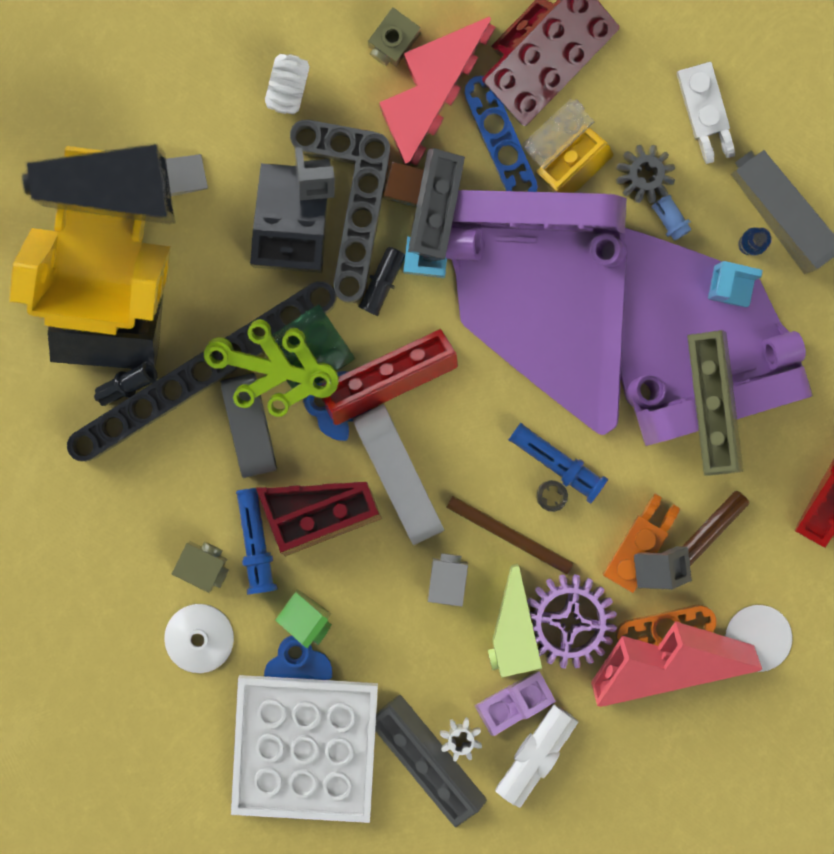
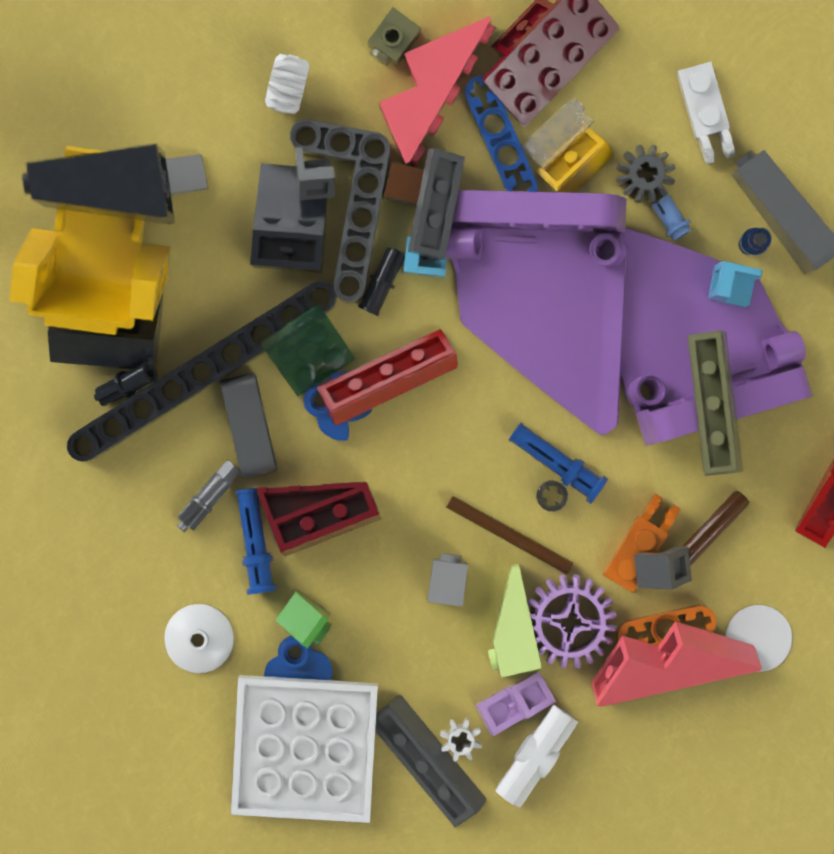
(201, 566): olive brick -> none
(207, 497): none -> dark grey piece
(277, 368): lime plant -> none
(398, 474): light grey beam -> none

